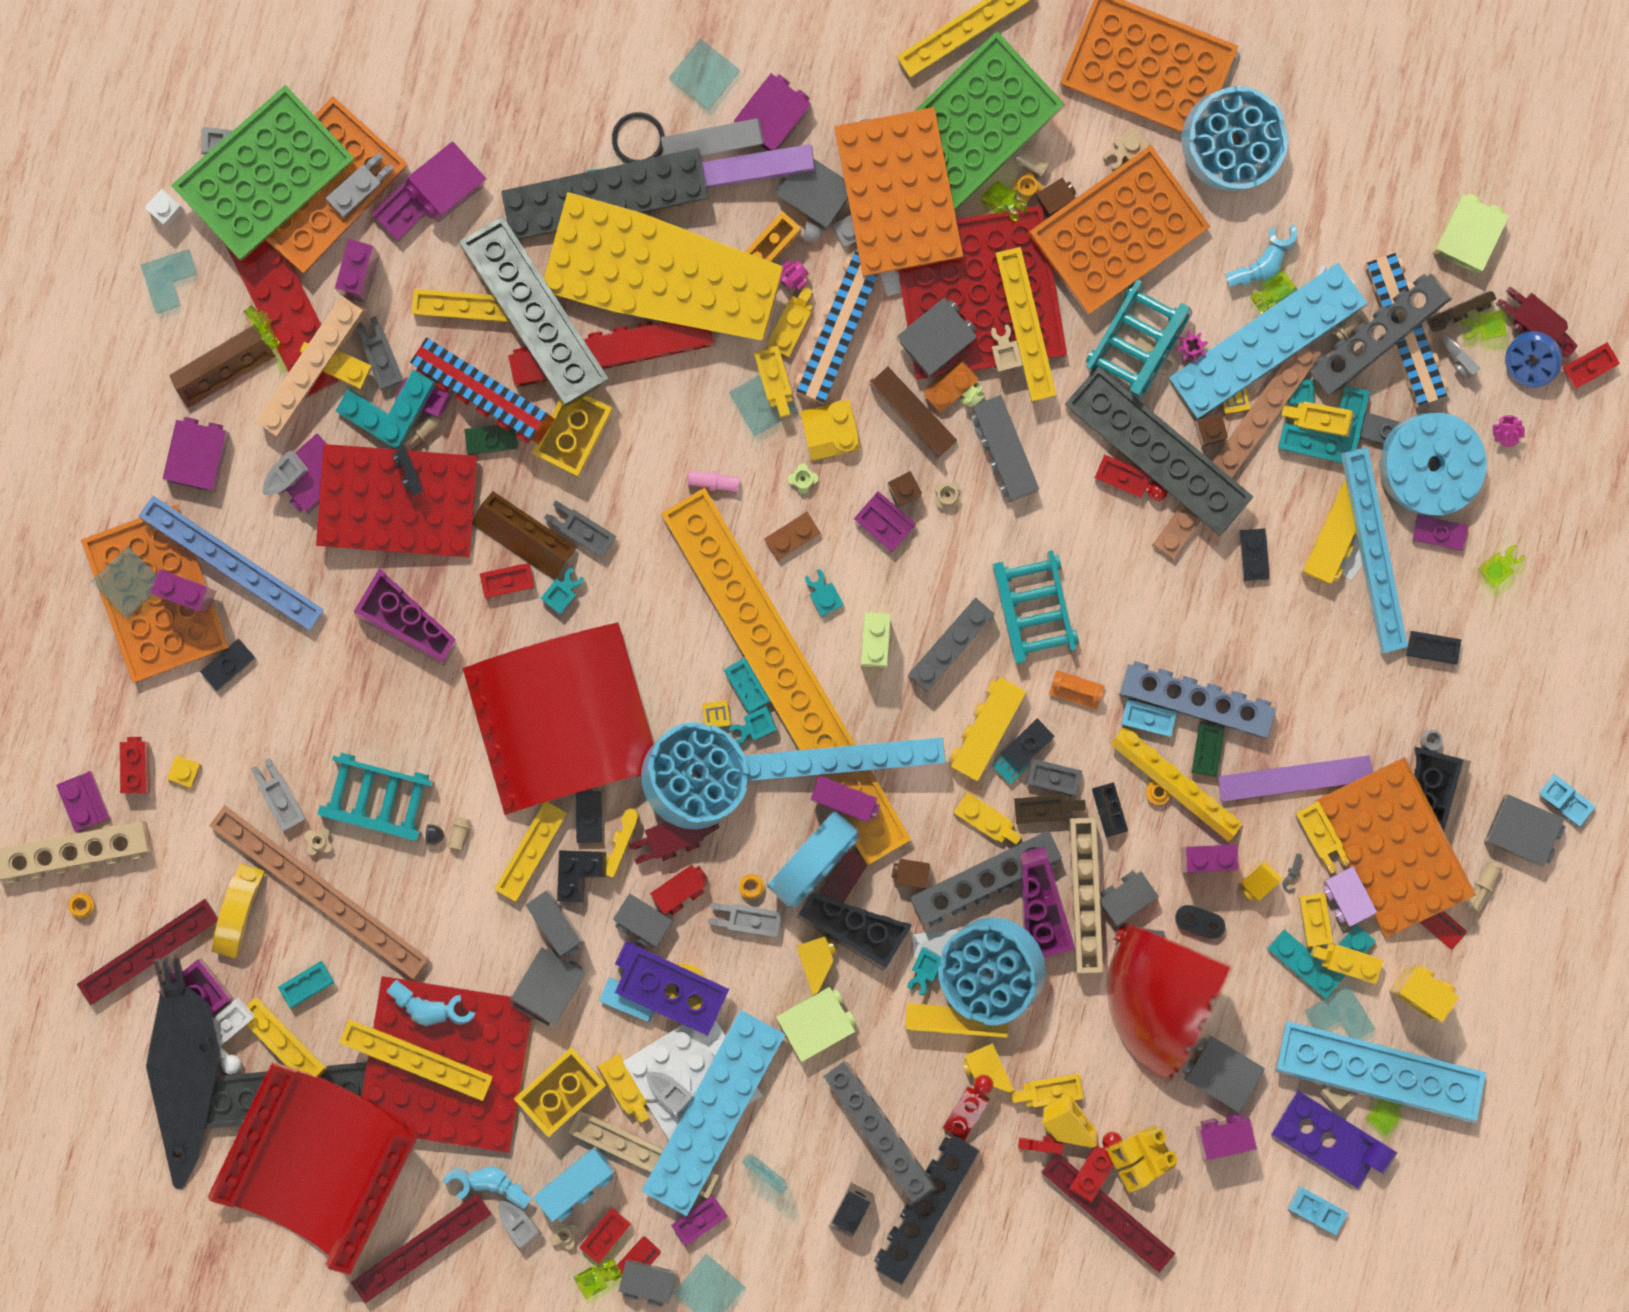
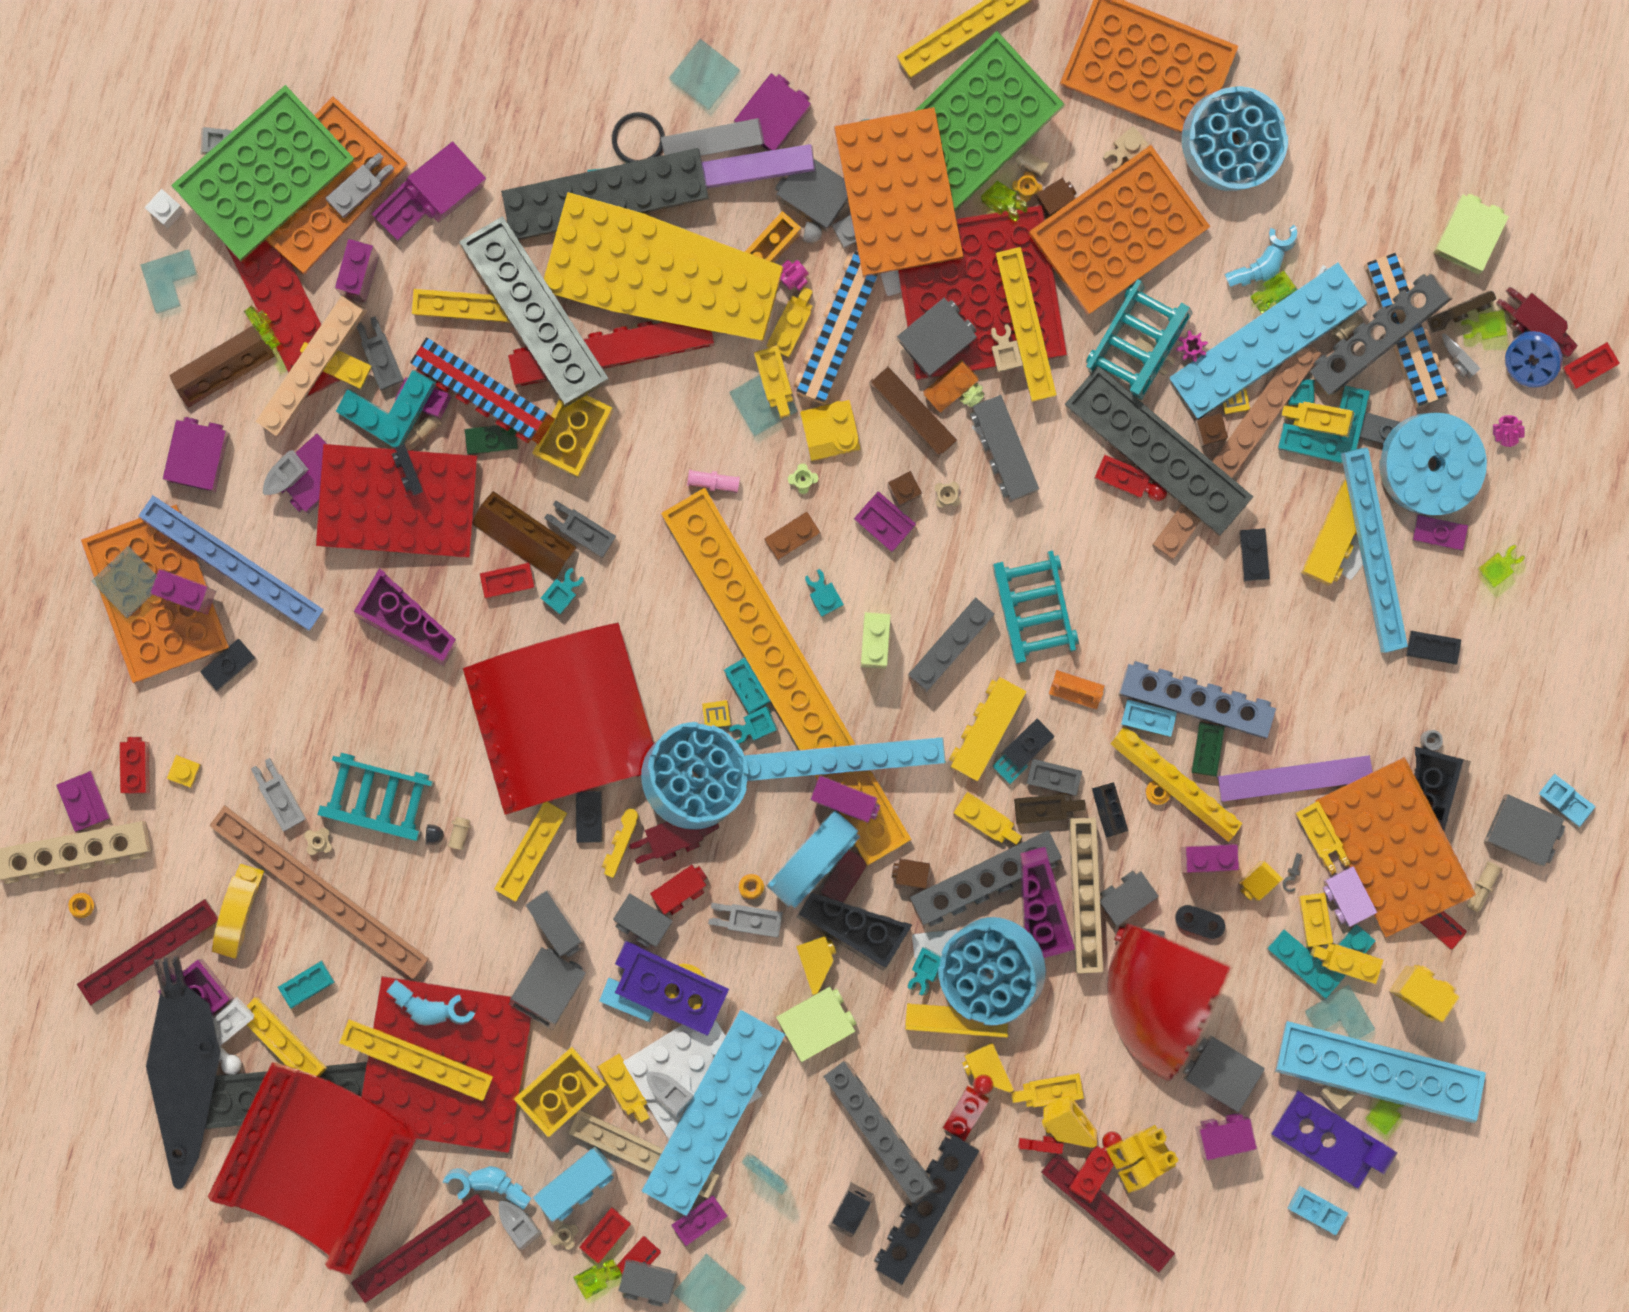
(573, 869): black plate -> none

